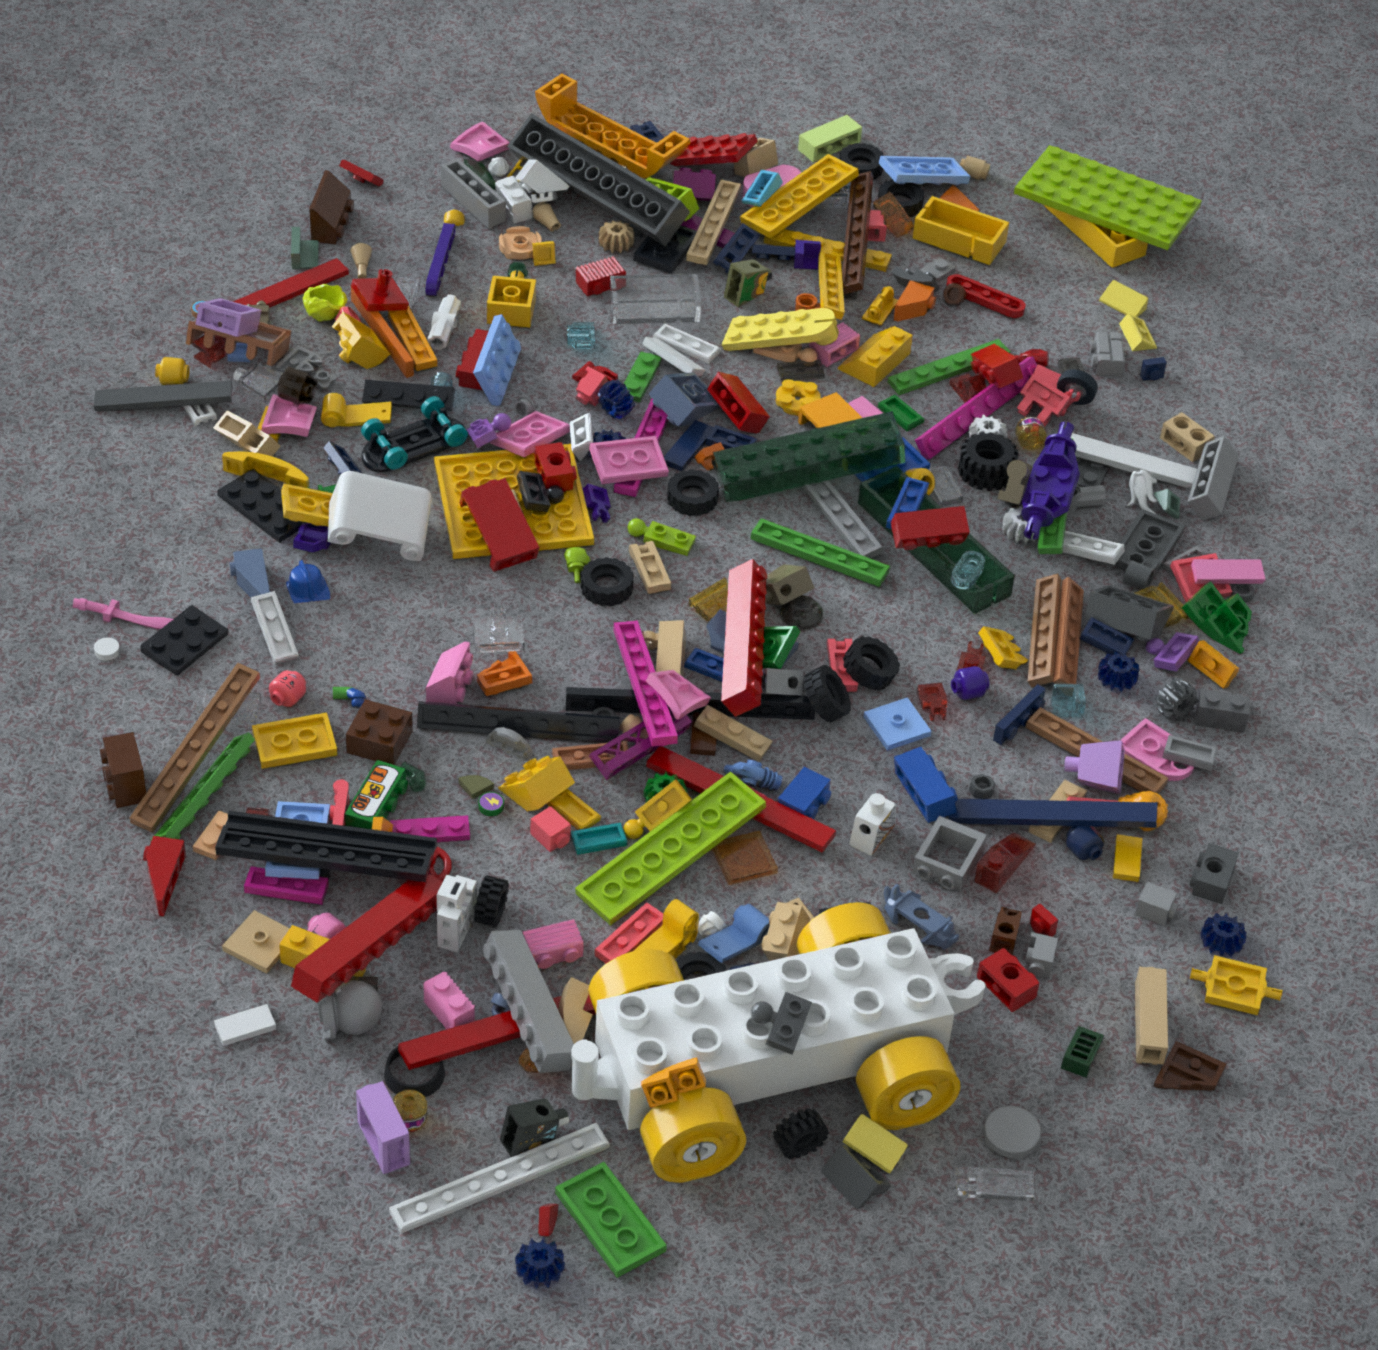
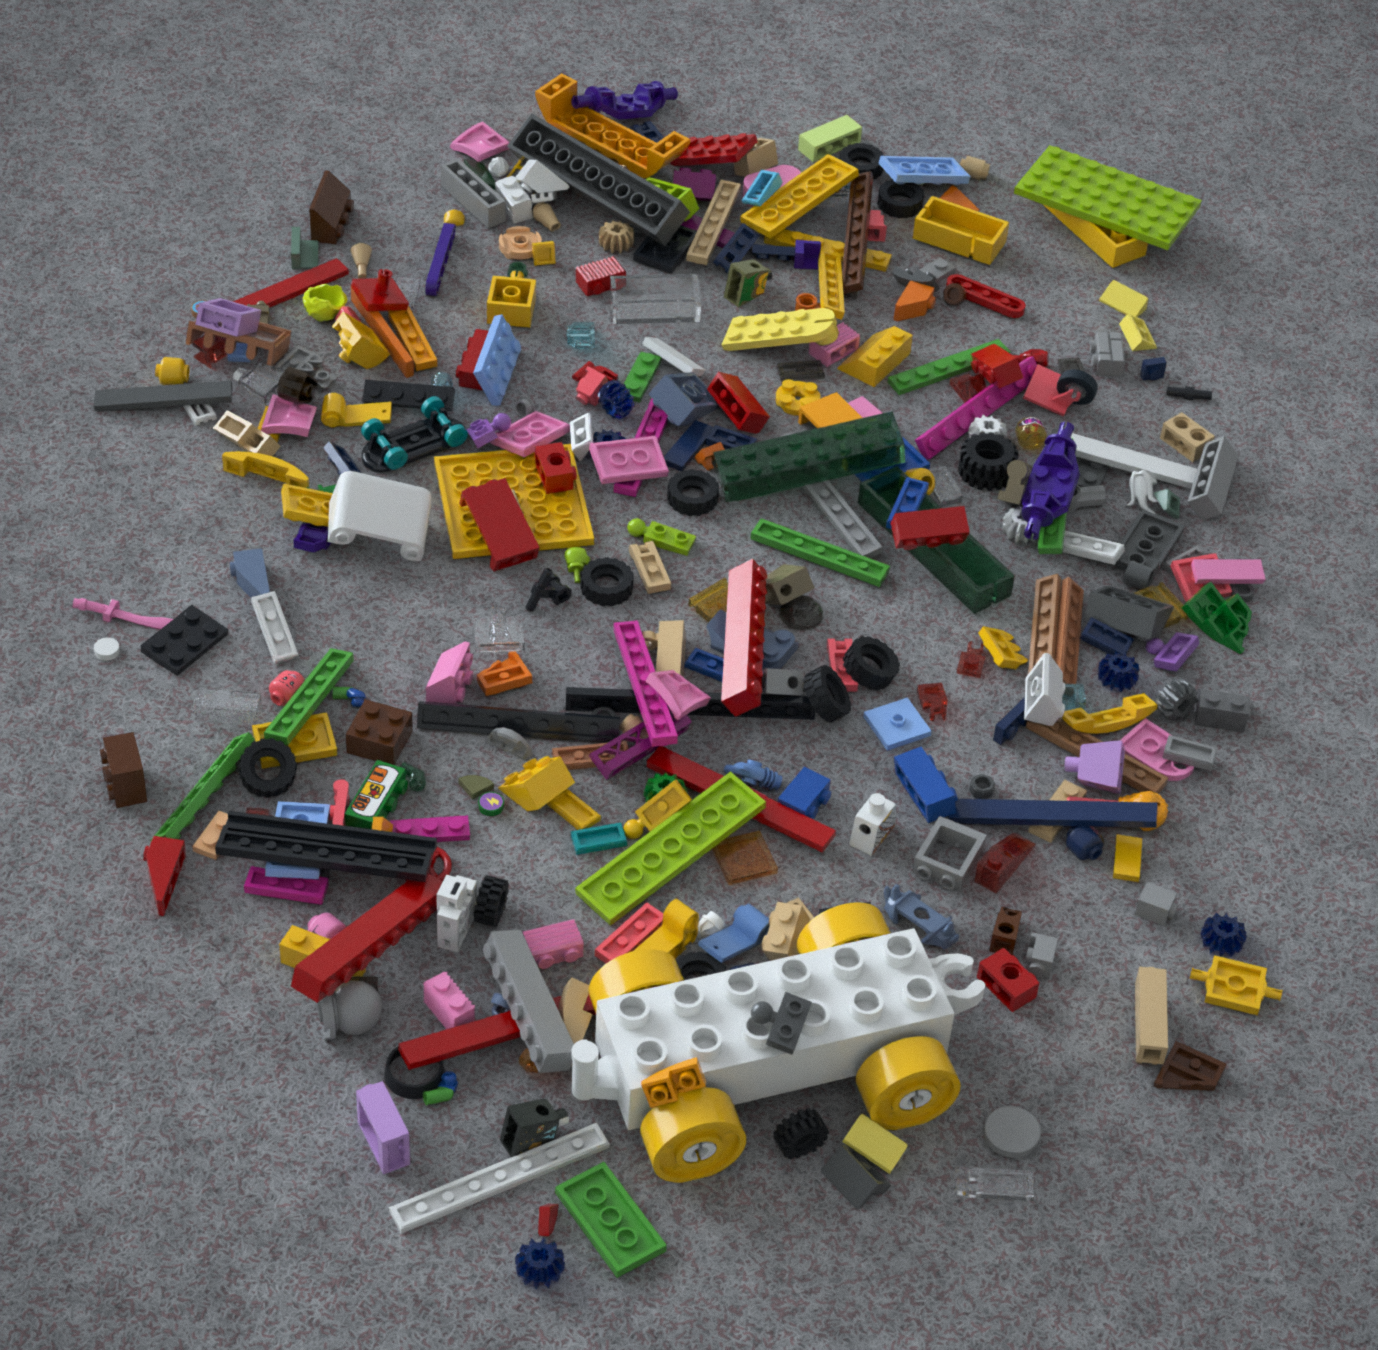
(194, 748): medium nougat plate -> none
(245, 1025): white tile -> none
(257, 941): tan plate -> none
(260, 503): black plate -> none
(261, 749): none -> black tyre
(307, 584): blue piece -> none
(309, 696): none -> bright green plate
(361, 174): red plate -> none
(412, 1109): clear yellow head -> none
(444, 322): white piece -> none
(444, 1091): none -> arm
(535, 494): black plate -> none
(548, 587): none -> black piece
(550, 829): coral brick -> none
(598, 500): dark purple plate -> none
(642, 103): none -> dark purple plate
(687, 343): white tile -> none
(700, 741): reddish brown tile -> none
(733, 733): tan plate -> none
(778, 644): green plate -> none
(788, 353): light nougat plate -> none
(881, 306): yellow hinge -> none
(894, 215): clear orange slope -> none
(903, 413): green tile -> none
(967, 570): clear light blue plate -> none
(970, 683): dark purple head -> none
(1043, 921): red plate -> none
(1044, 395): coral plate -> none
(1044, 692): none -> white slope
(1078, 1065): dark green slope -> none
(1132, 711): none -> yellow slope
(1189, 393): none -> black bar
(1213, 664): light orange hinge -> none
(1214, 873): dark grey brick -> none

